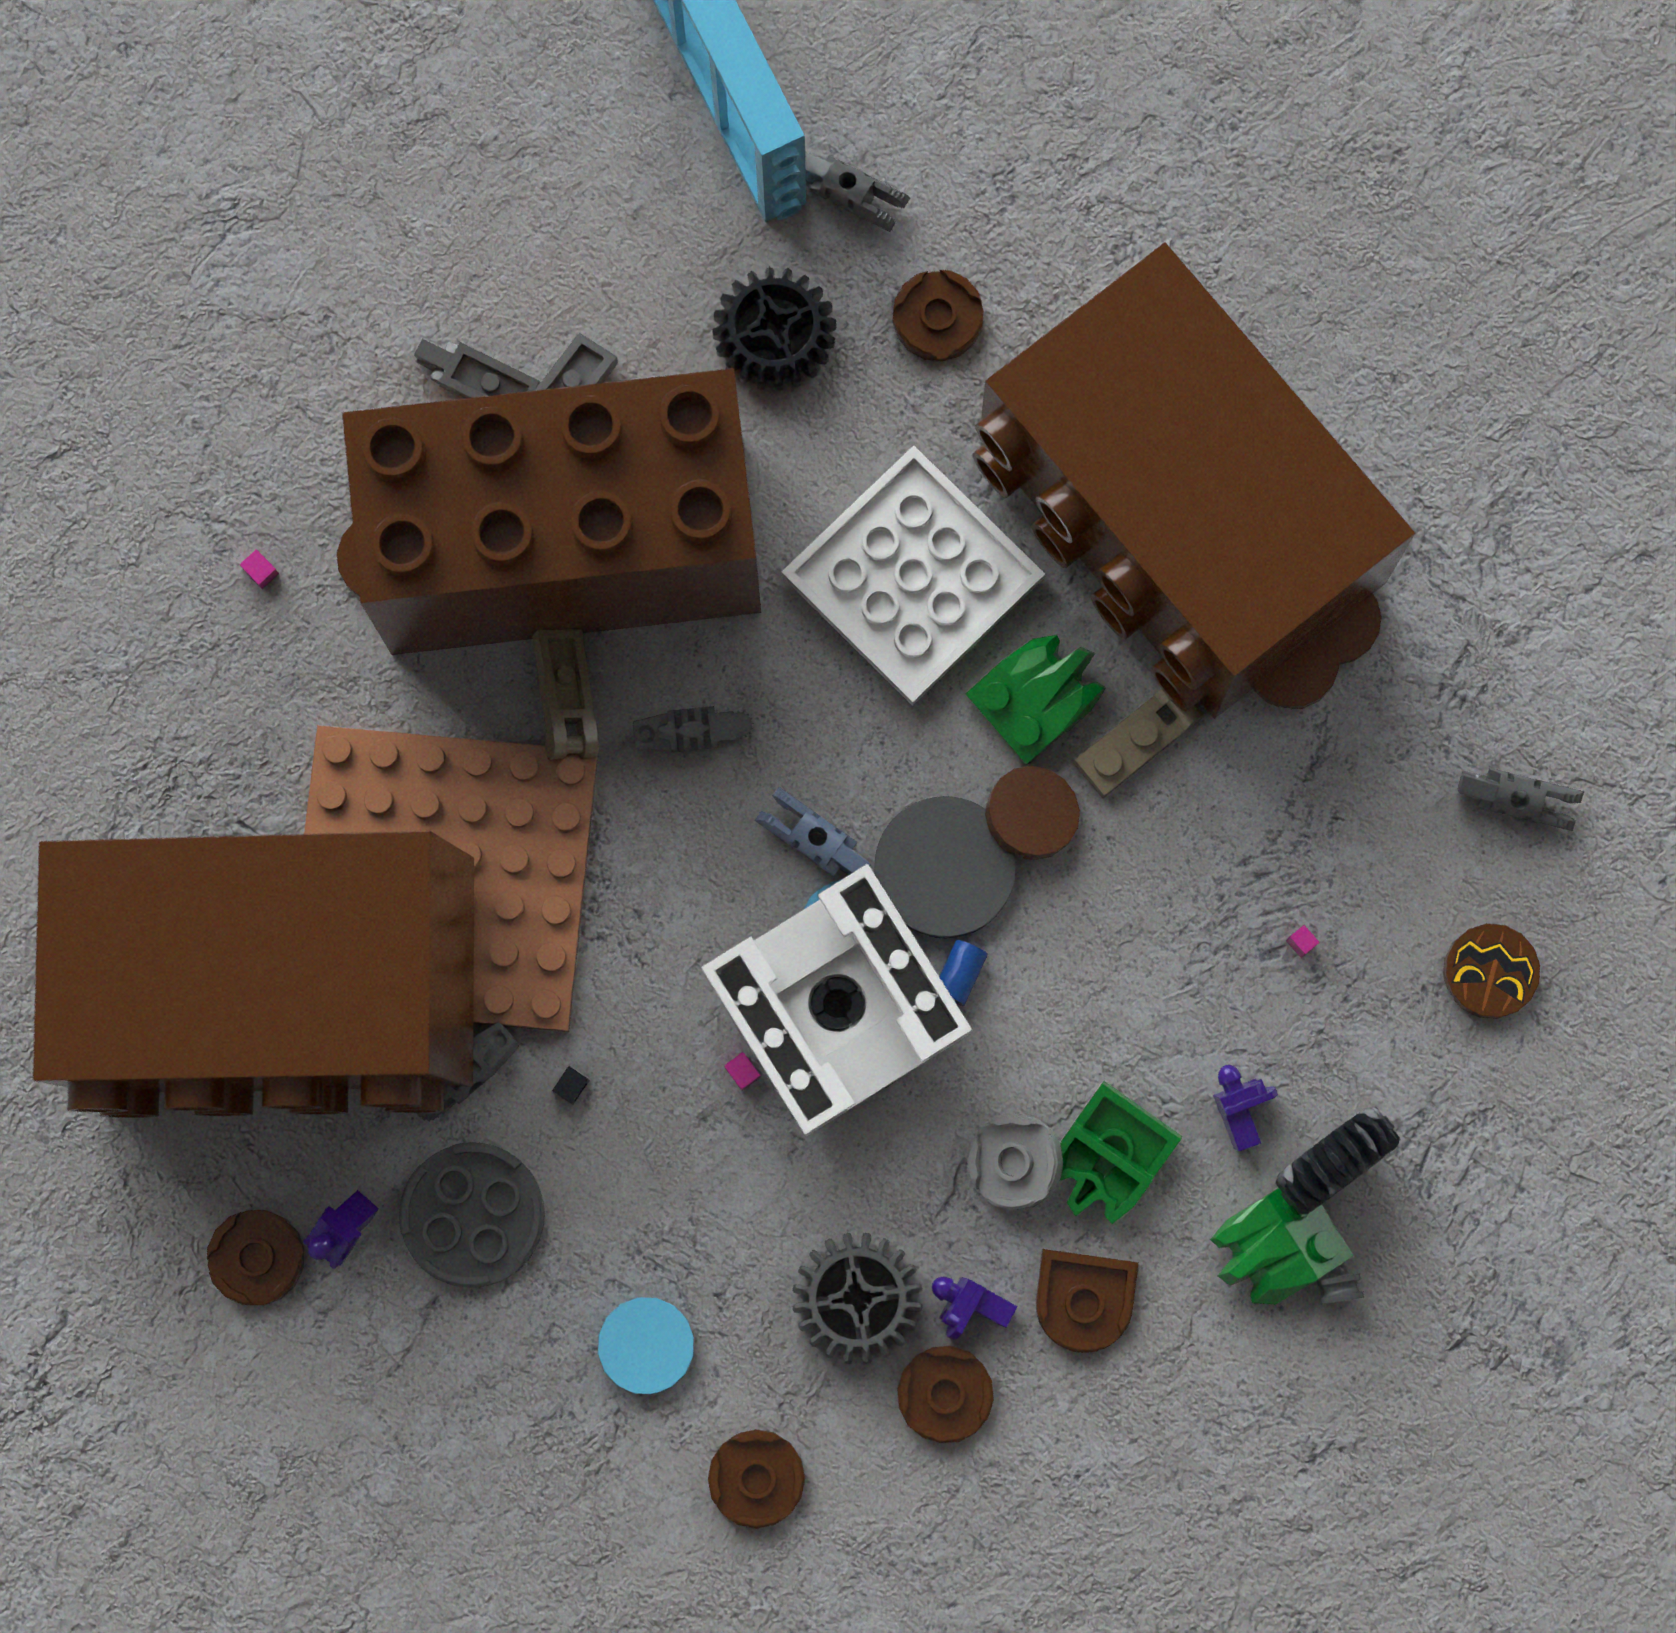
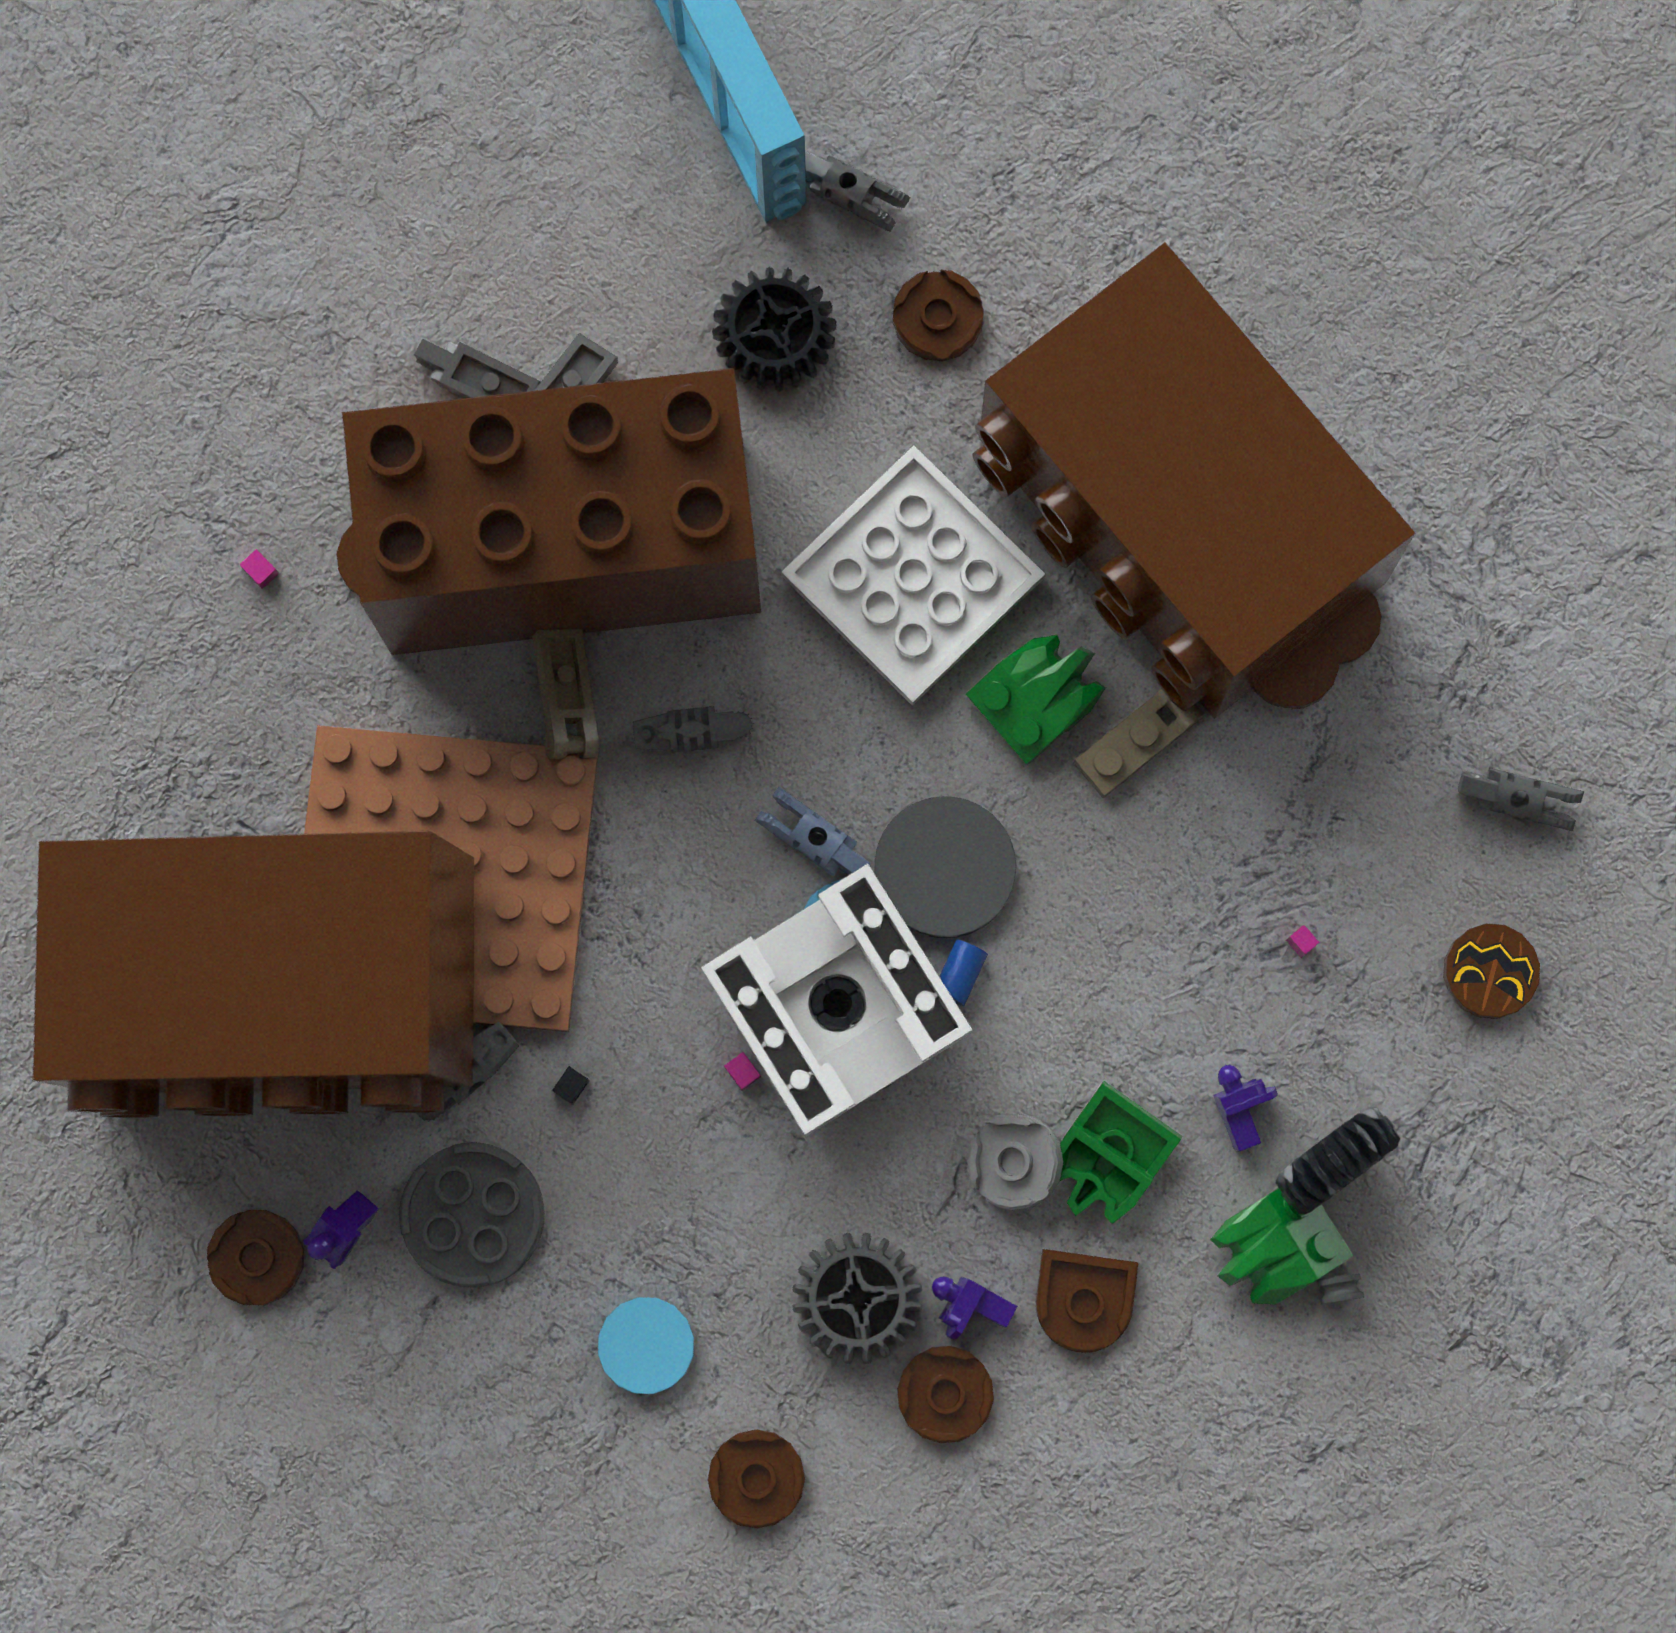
(1032, 812): reddish brown tile -> none

